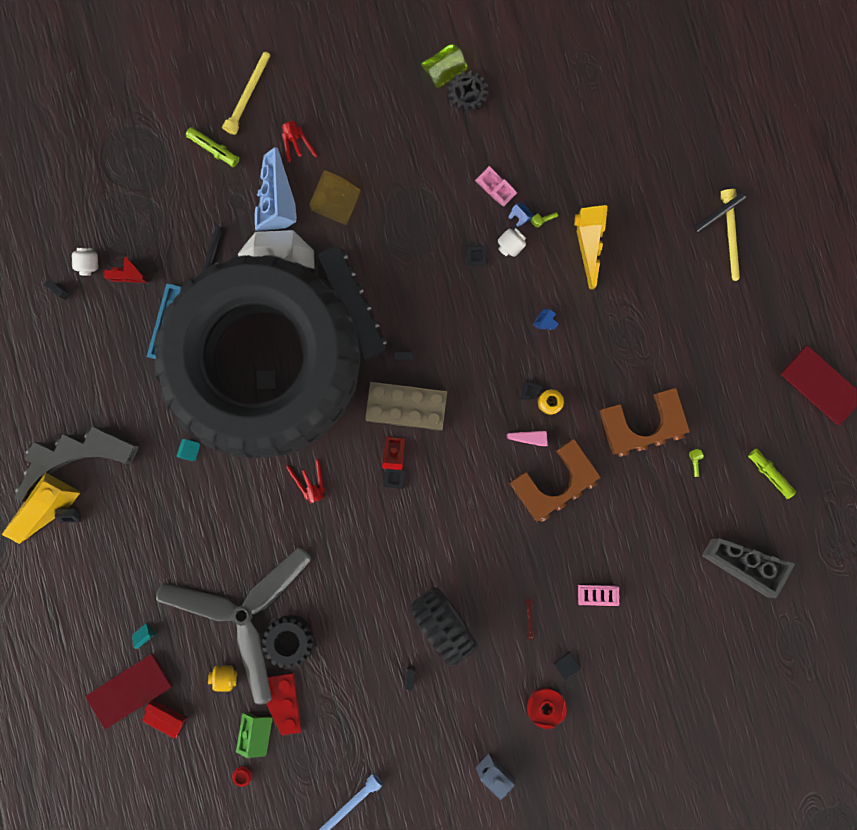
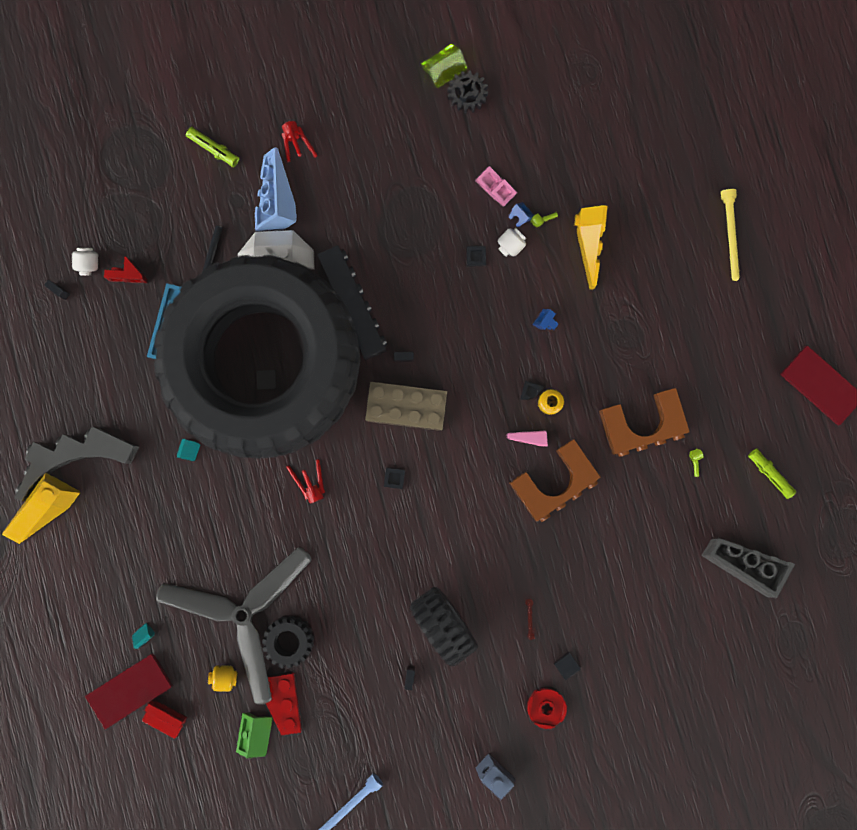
(67, 515): black tile -> none
(232, 123): light yellow piece -> none
(242, 776): red plate -> none
(334, 197): clear yellow slope -> none
(393, 453): red slope -> none
(606, 602): bright pink slope -> none
(721, 211): black bar -> none

